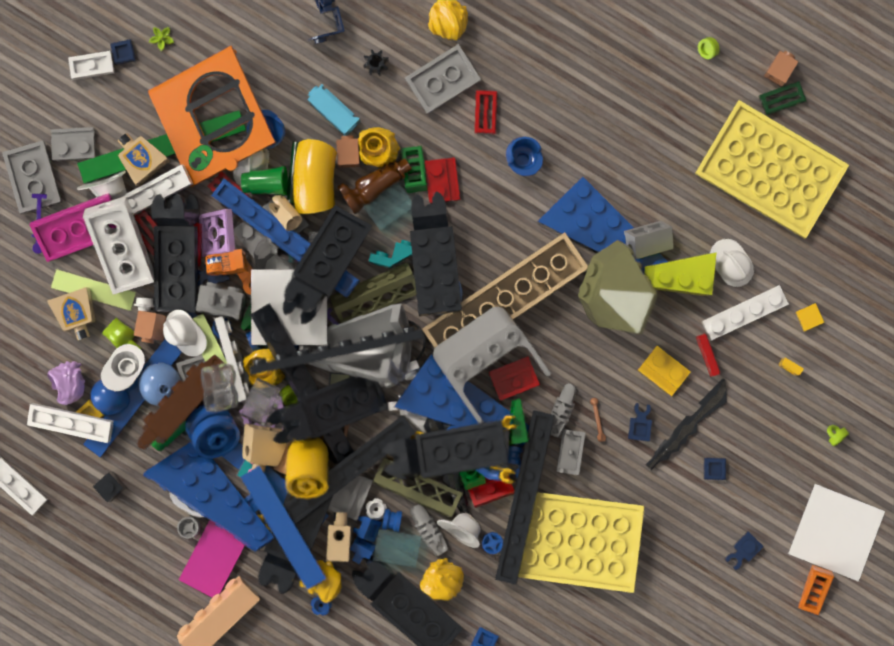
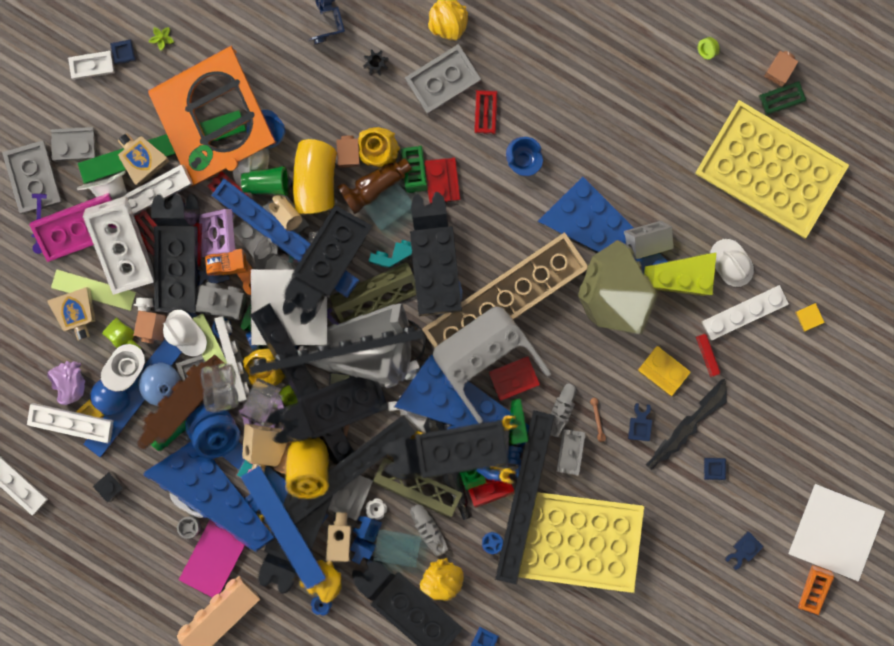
(290, 197): dark green bar -> none
(333, 109): medium azure window -> none
(392, 520): blue wheel -> none
(463, 528): white piece -> none
(790, 366): yellow tile -> none
(836, 438): lime tile -> none

